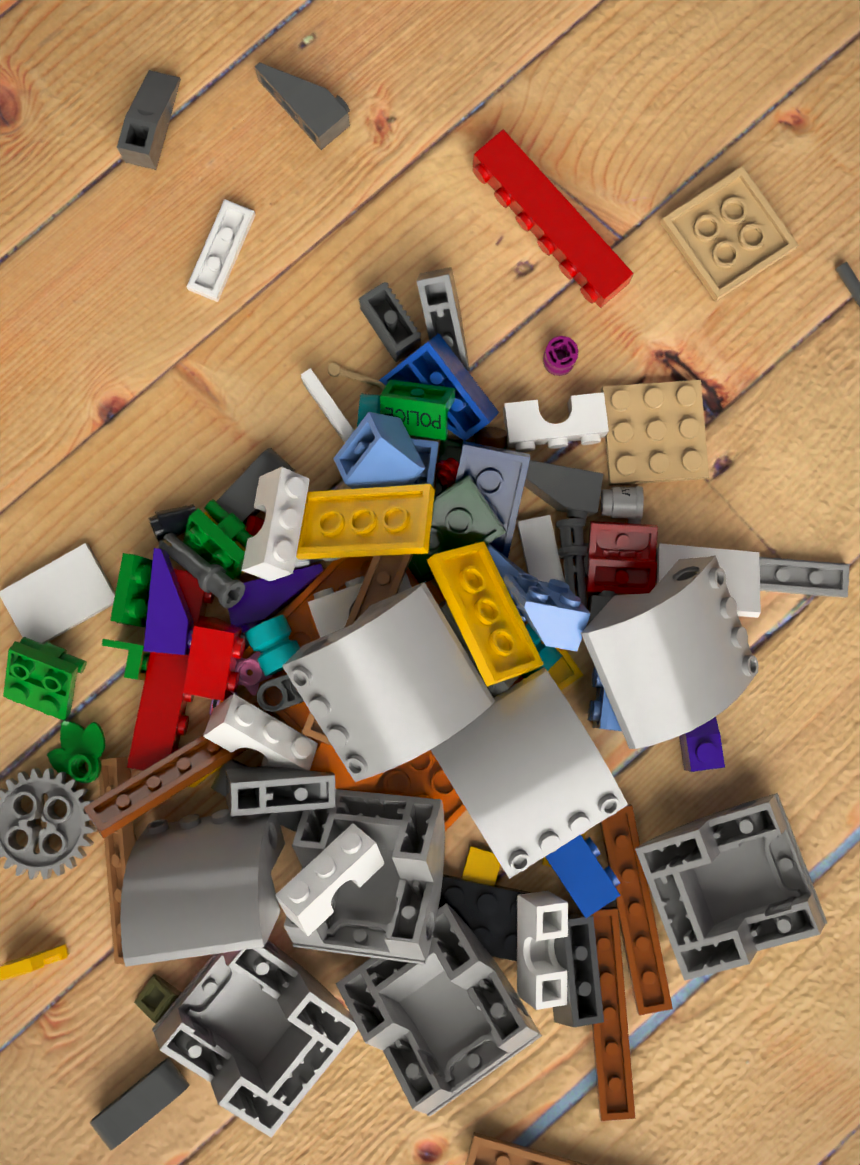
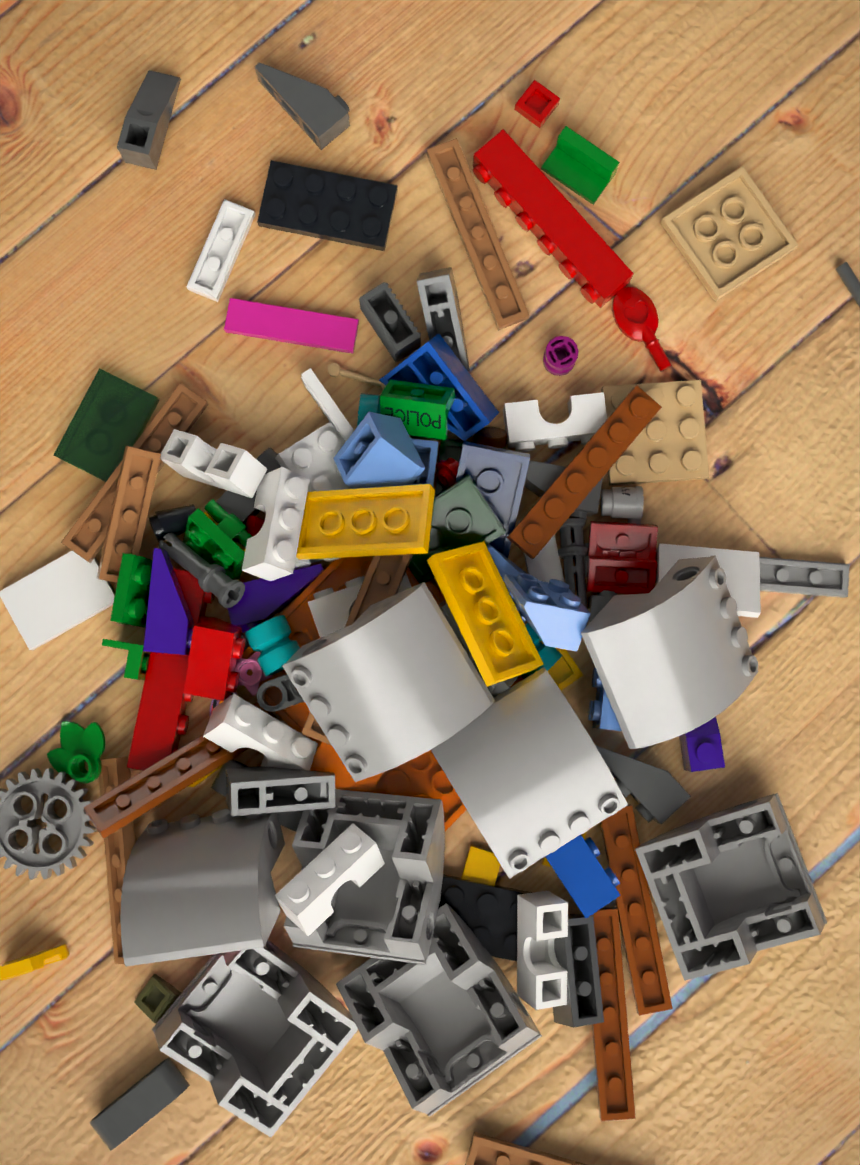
(42, 677): green plate -> none
(105, 422): none -> clear green tile
(128, 510): none -> medium nougat plate
(178, 413): none -> medium nougat plate
(222, 467): none -> white arch
(291, 325): none -> dark pink tile
(314, 459): none -> white plate
(327, 205): none -> black plate
(477, 234): none -> medium nougat plate
(537, 103): none -> red plate
(580, 165): none -> green panel
(584, 472): none -> dark orange plate
(639, 320): none -> red piece
(650, 786): none -> dark grey slope

